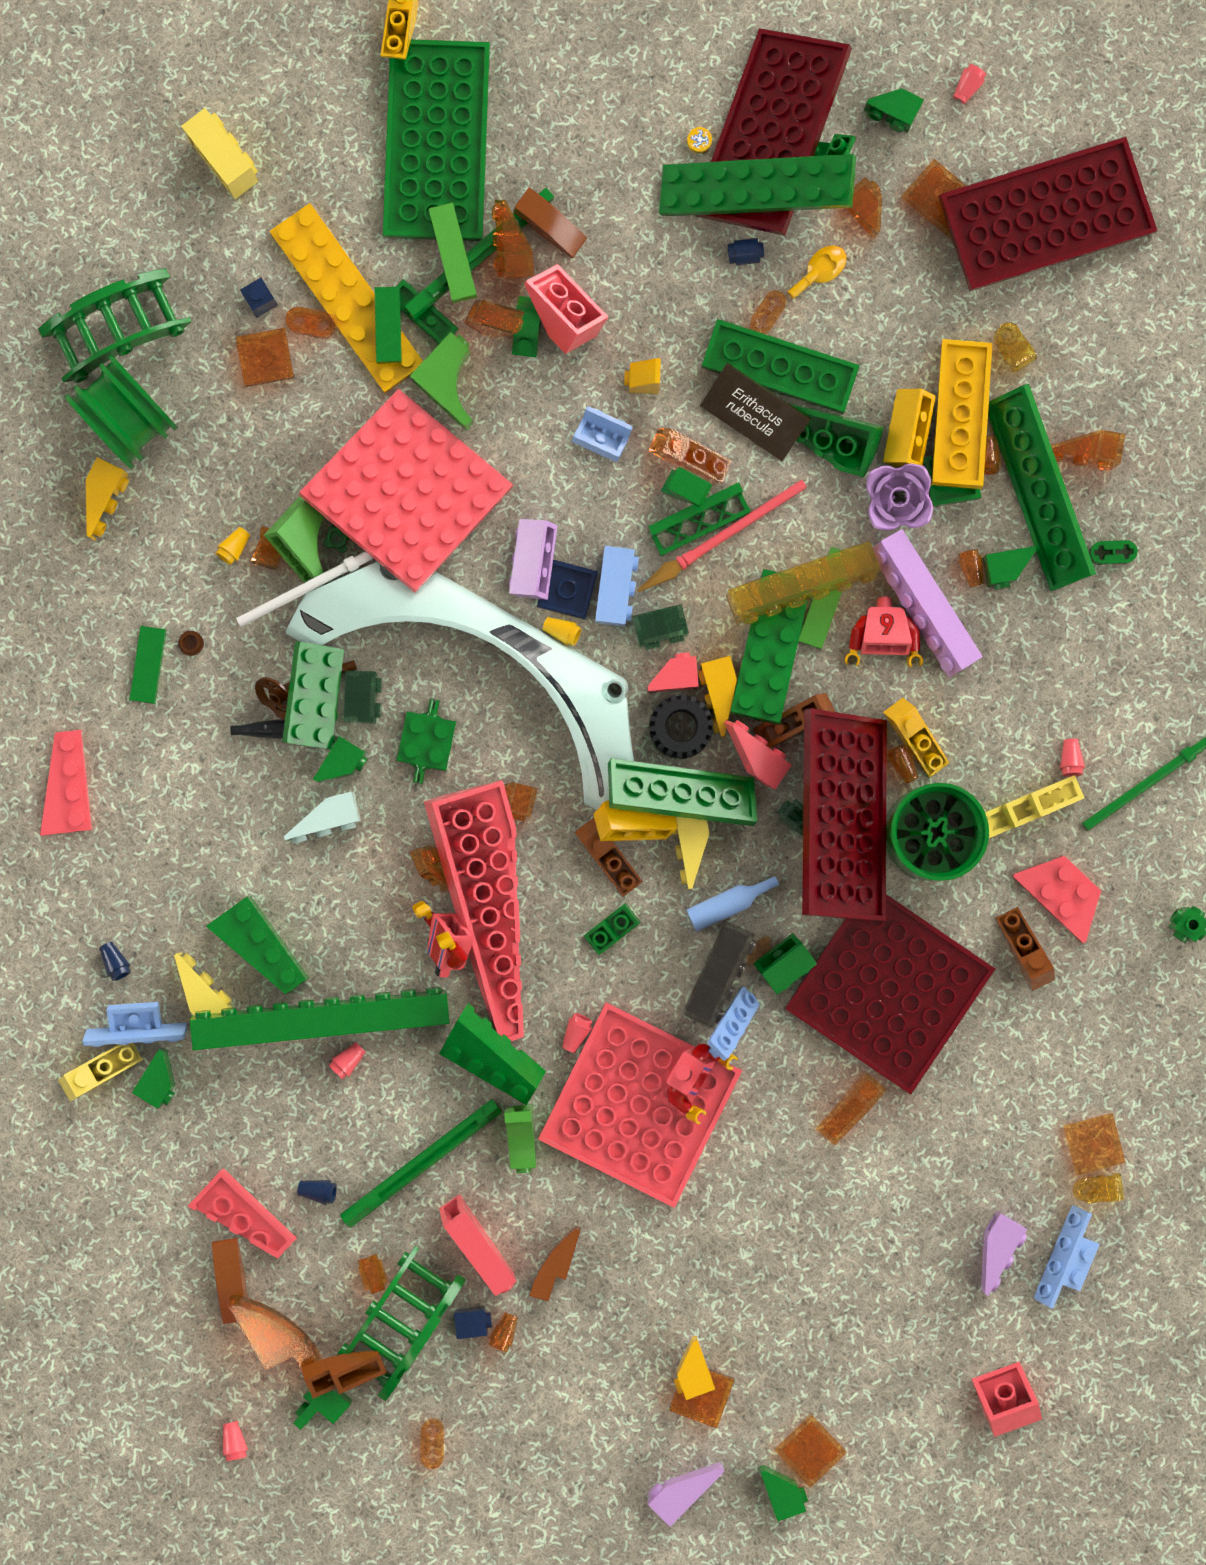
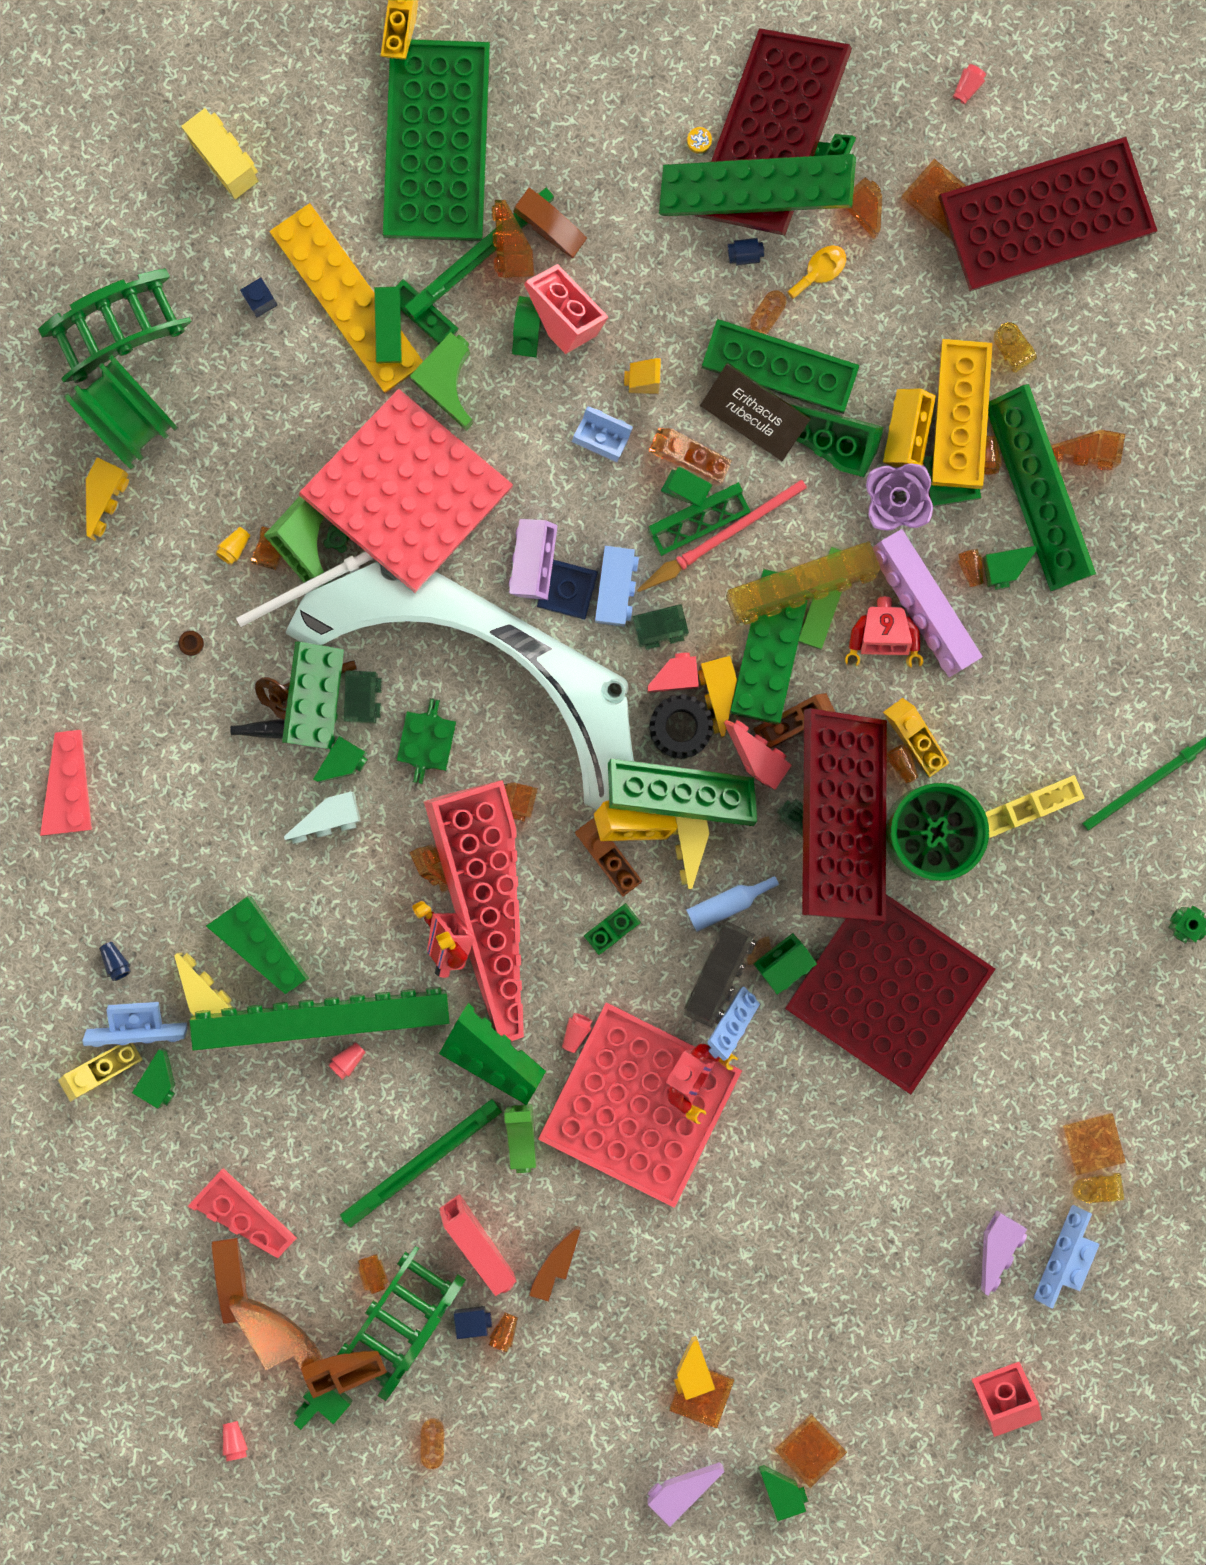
(148, 664): green tile -> none
(265, 357): clear orange plate -> none
(311, 322): clear orange plate -> none
(318, 1190): dark blue cone -> none
(452, 253): bright green tile -> none
(494, 319): clear orange slope -> none
(562, 630): yellow cone -> none
(851, 1107): clear orange slope -> none
(899, 106): green slope -> none
(1026, 949): dark orange slope -> none
(1063, 892): coral wing -> none
(1071, 758): coral cone -> none
(1113, 546): green beam -> none

